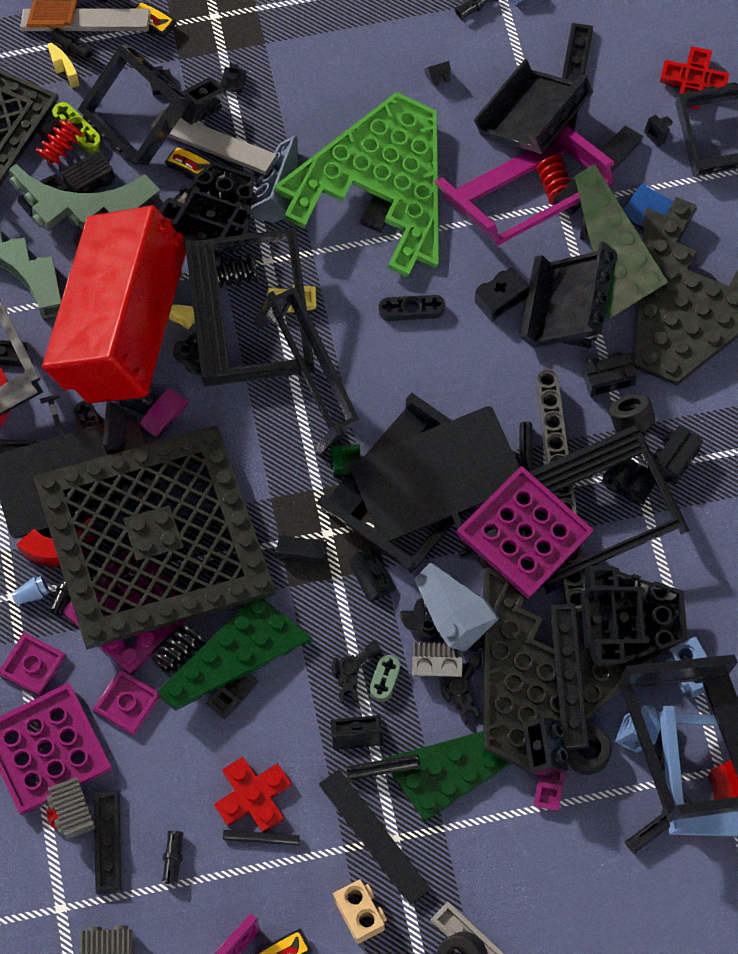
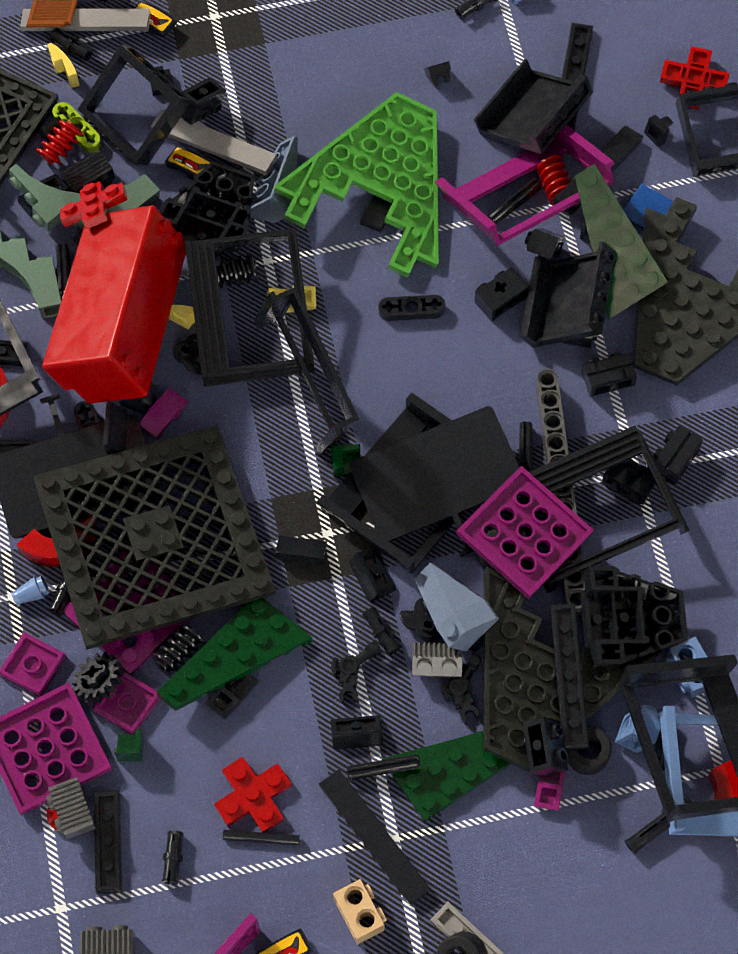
(63, 266): none -> black axle
(93, 204): none -> red plate
(99, 676): none -> black gear
(130, 747): none -> dark green panel
(233, 78): black tile -> none
(380, 676): sand green beam -> none
(381, 631): none -> black pin
(515, 201): none -> black axle
(544, 243): none -> black brick
(632, 411): black tyre -> none

